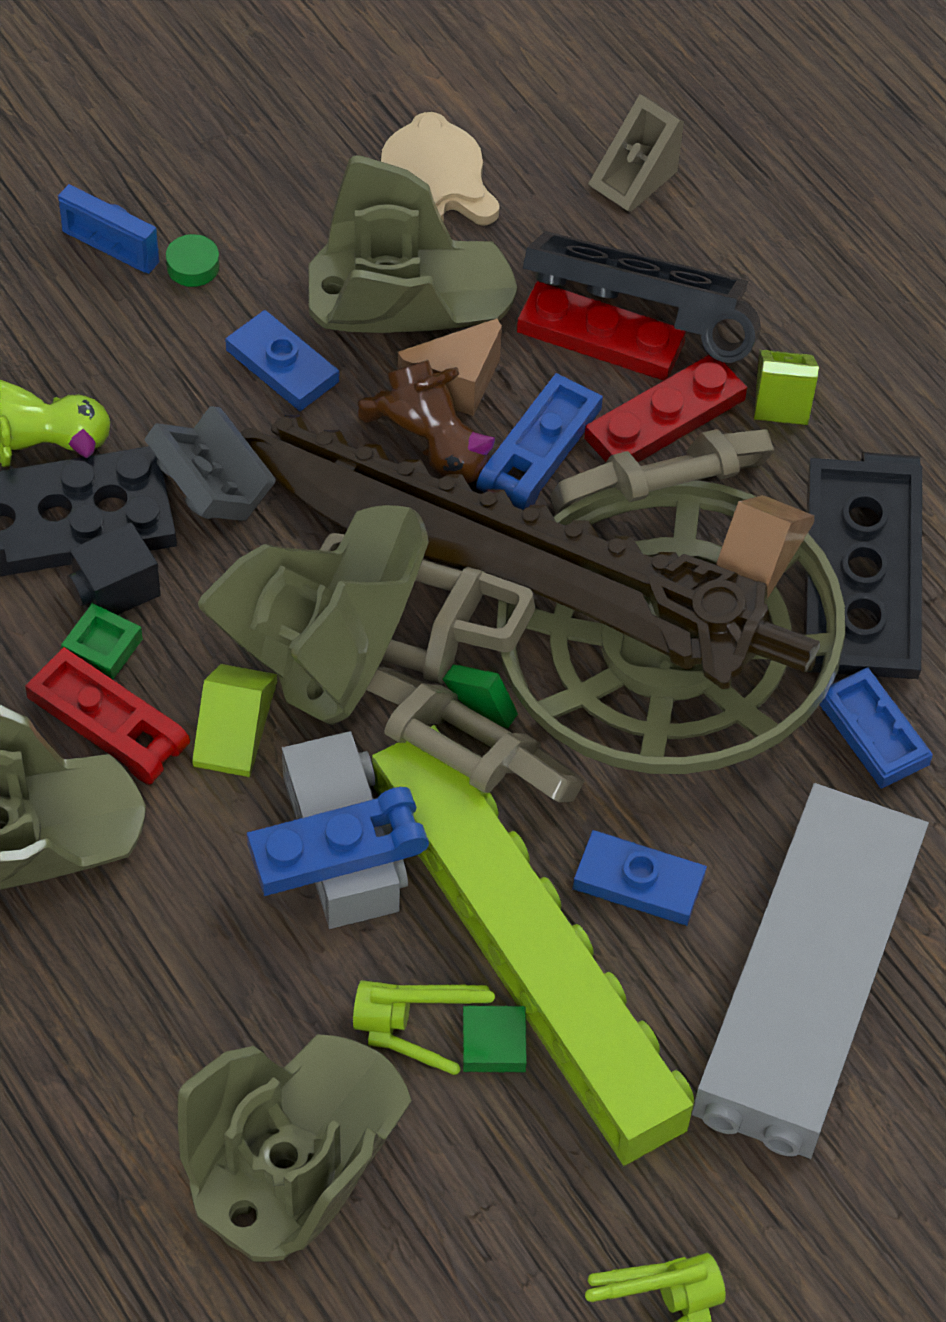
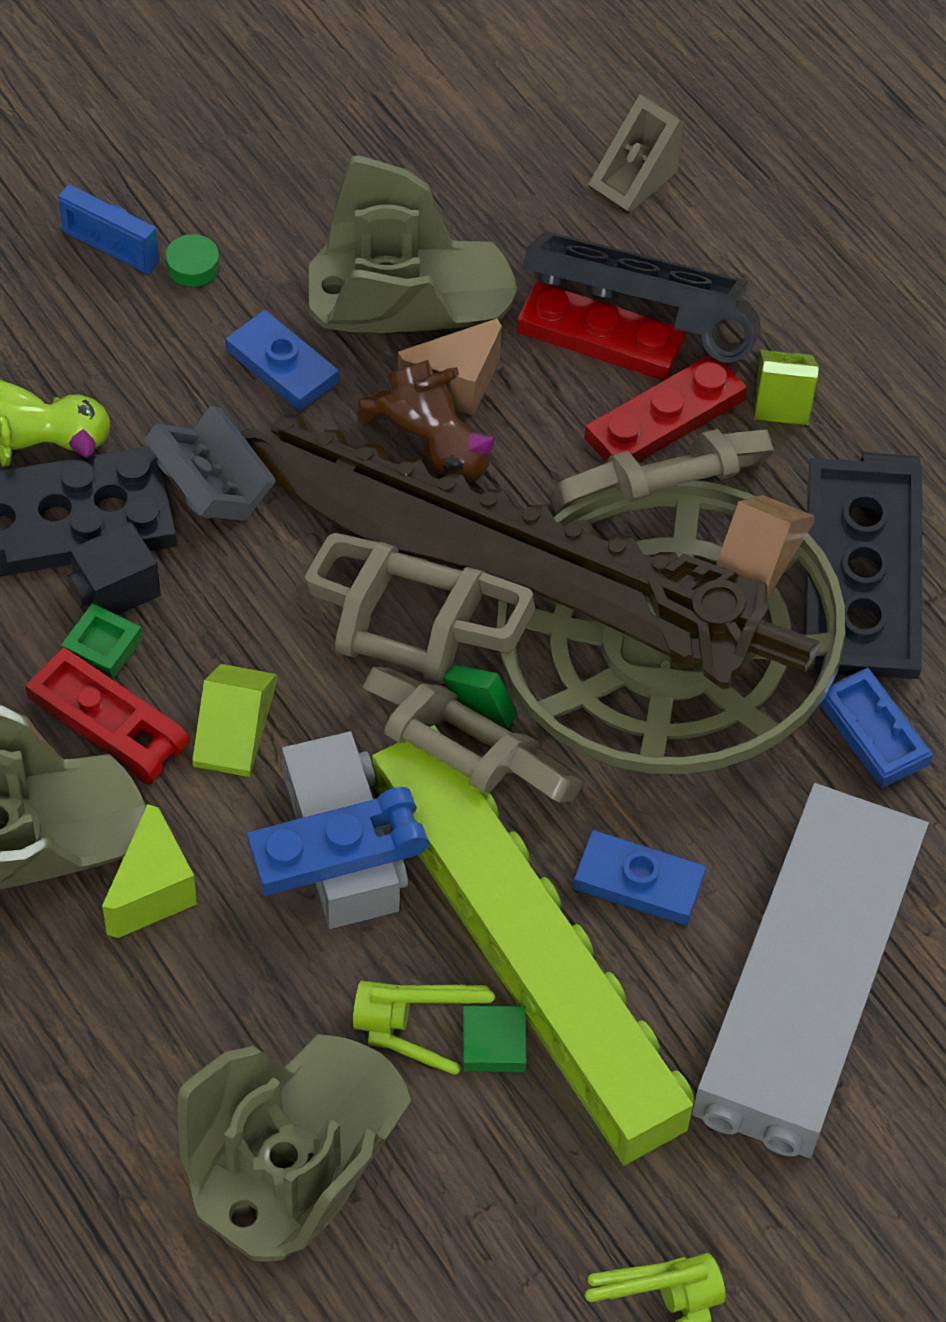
(151, 879): none -> lime slope
(323, 613): olive piece -> none
(447, 162): tan tile -> none
(541, 440): blue plate -> none

